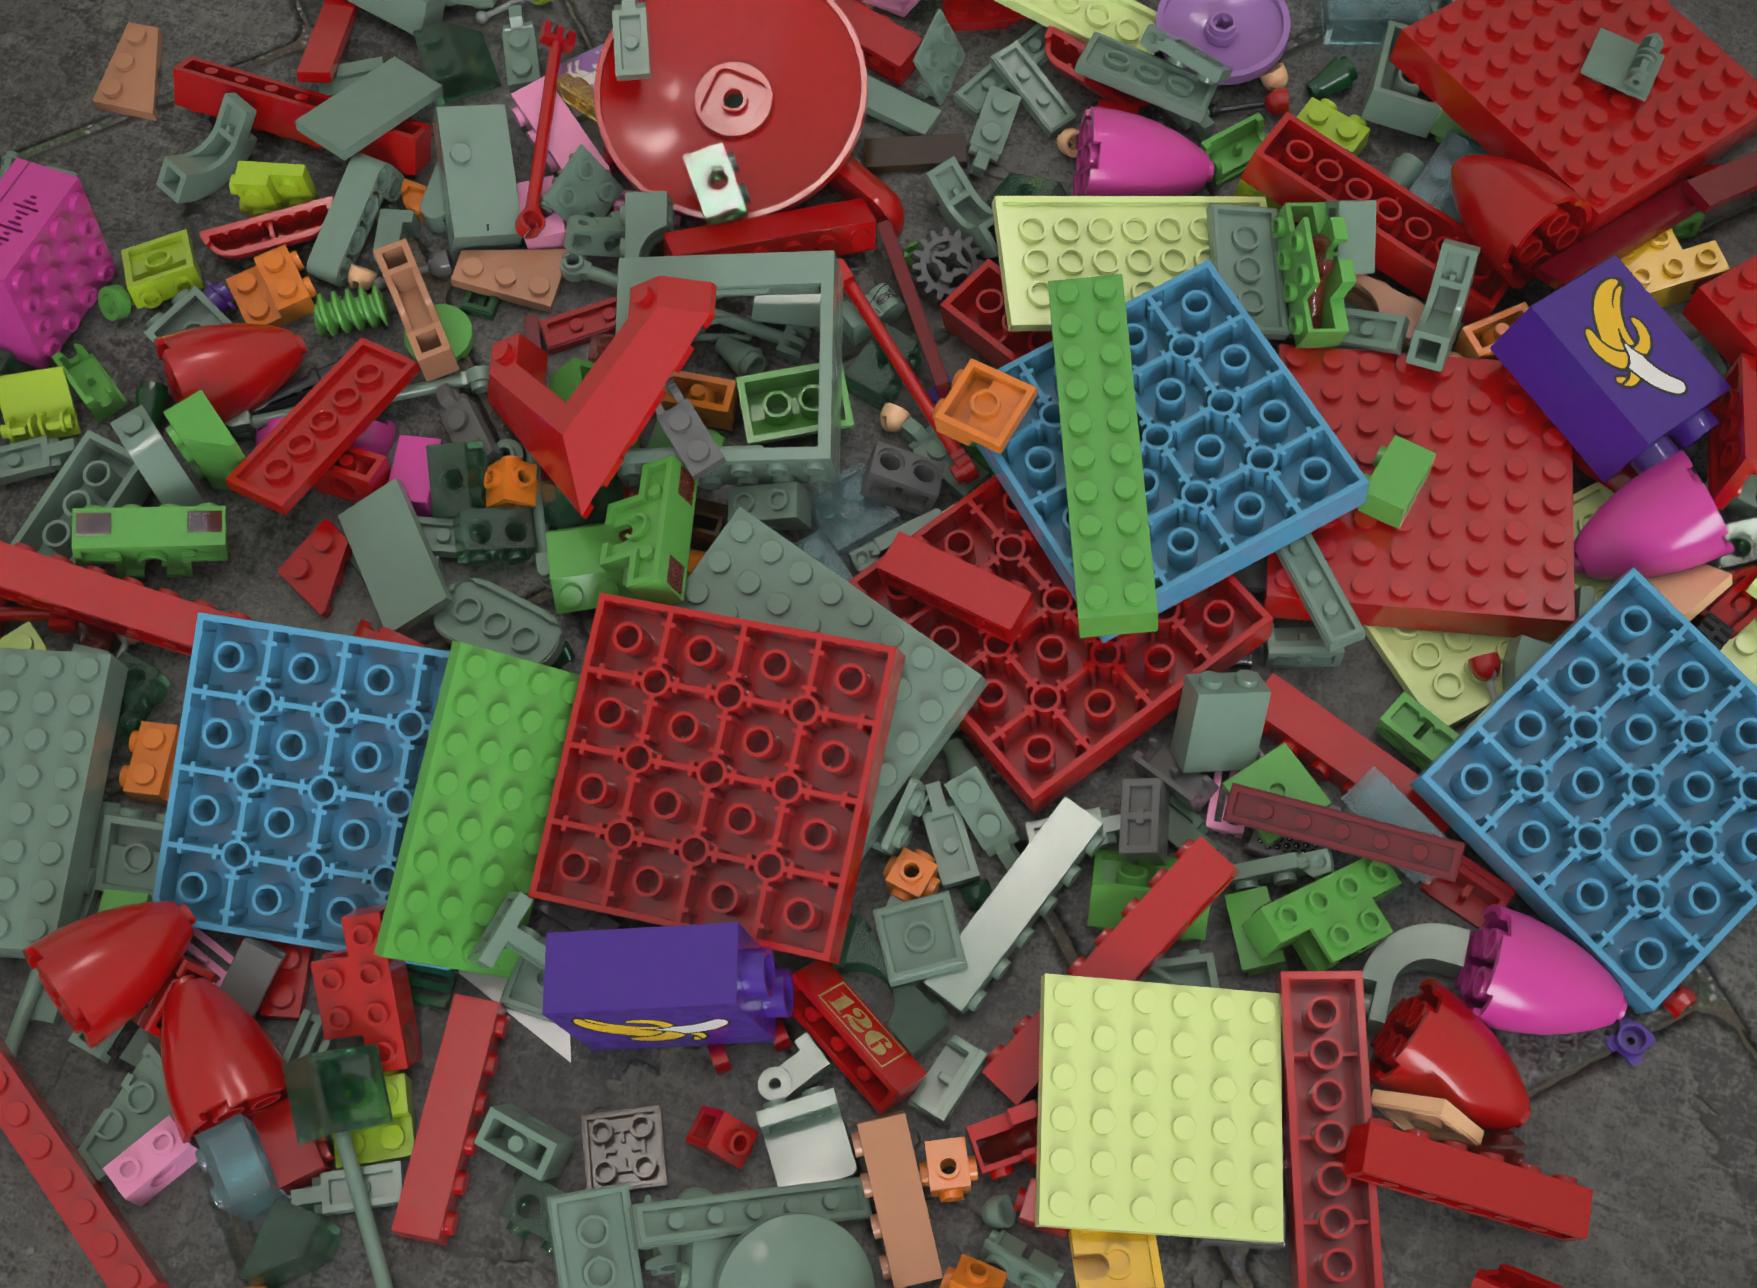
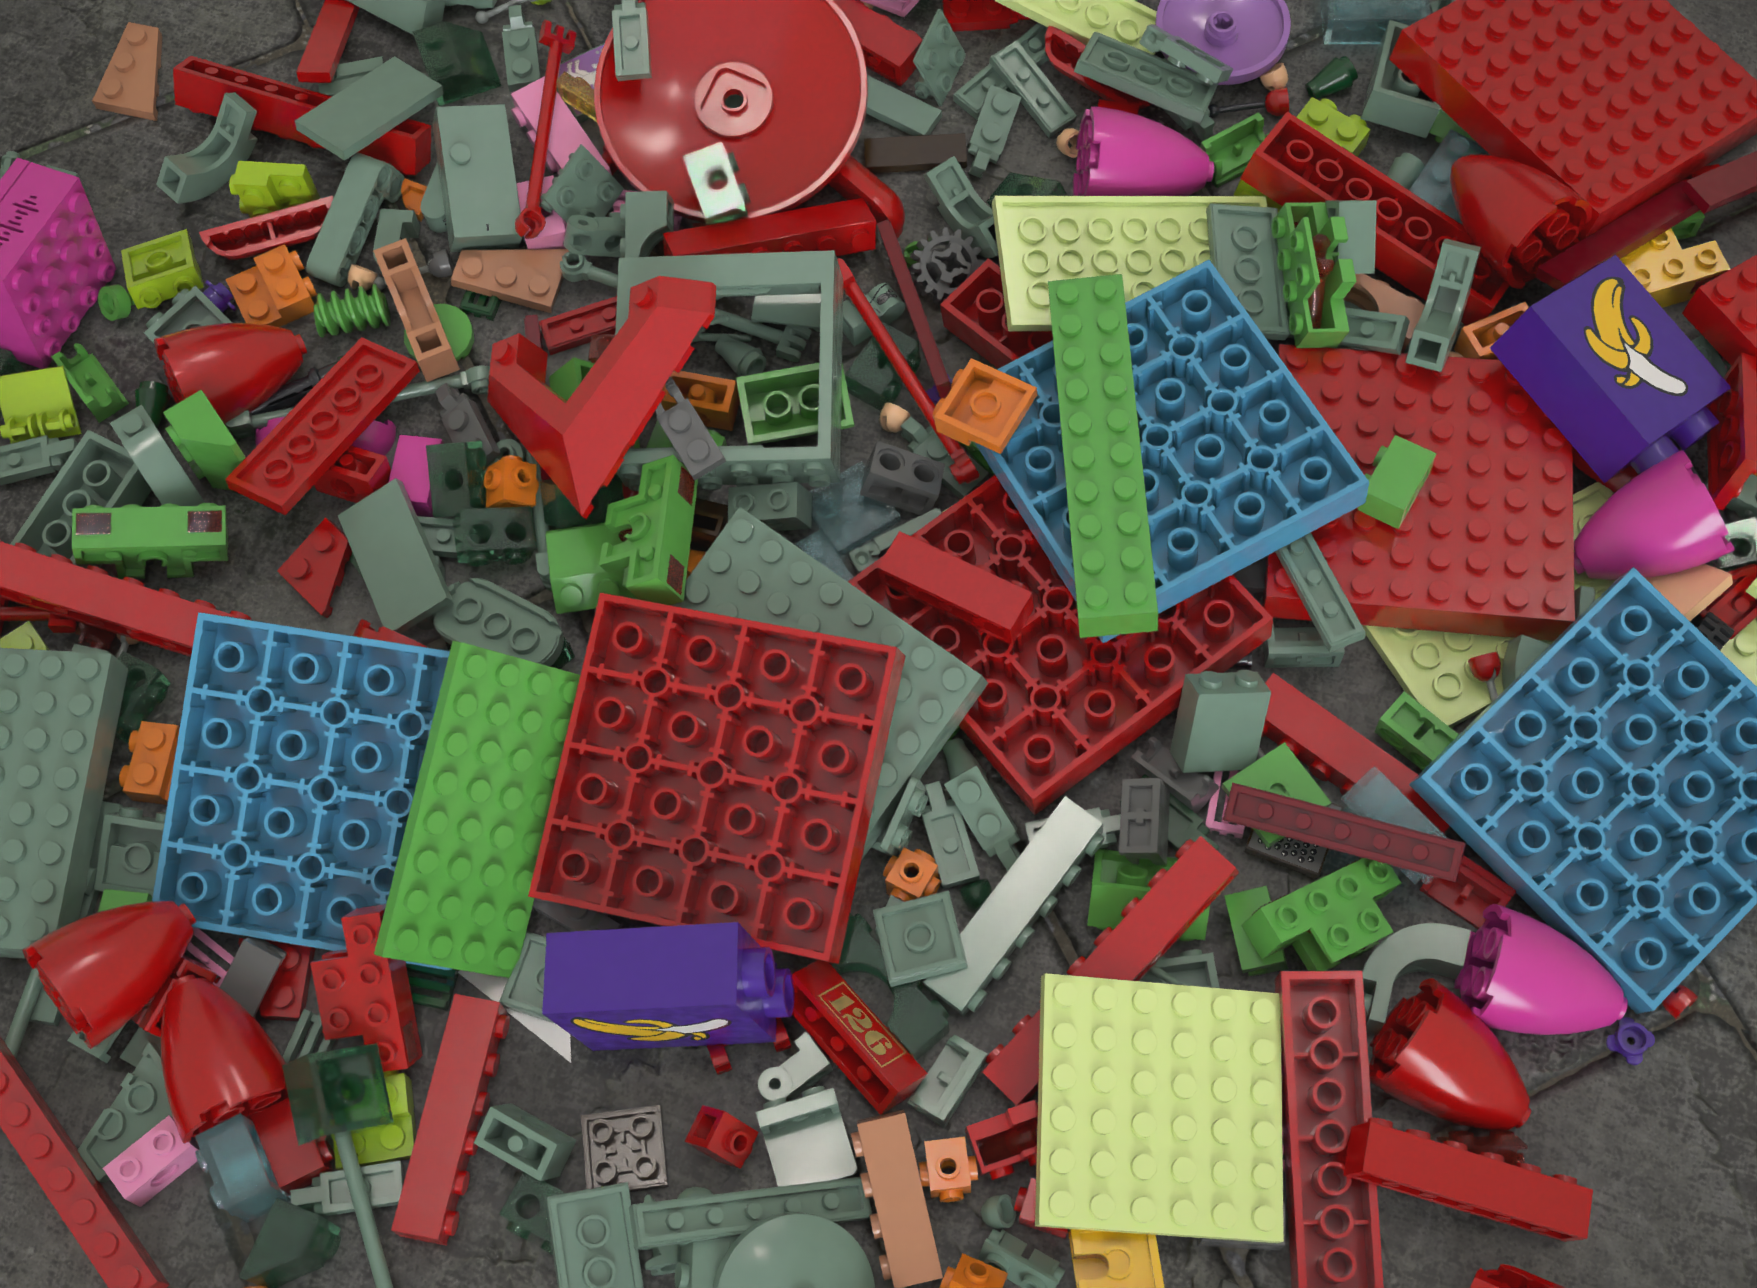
(504, 932): sand green bracket -> none
(1283, 869): sand green hinge -> none
(1427, 1114): light nougat tile -> none
(1624, 63): sand green hinge -> none

